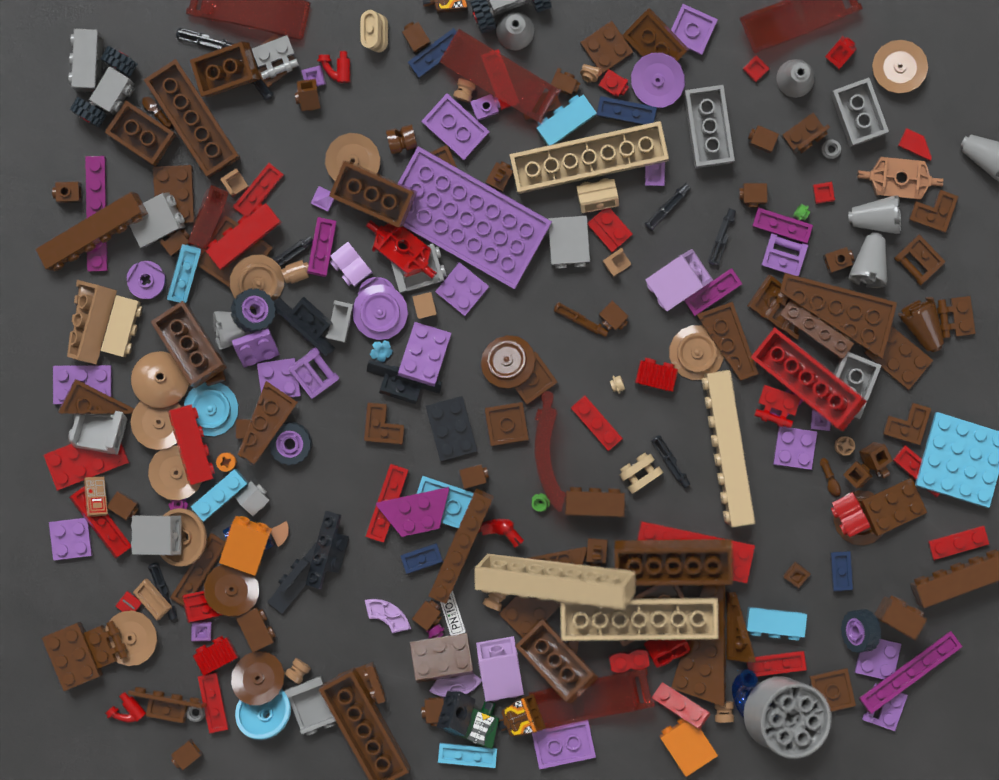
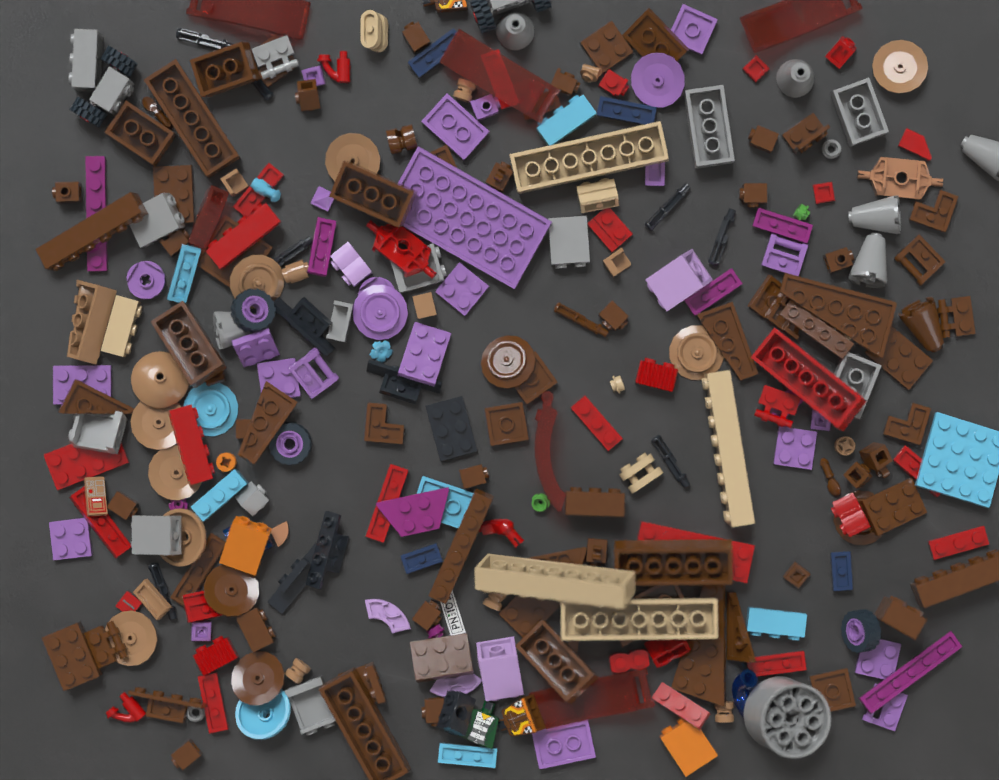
(264, 189): none -> medium azure arm

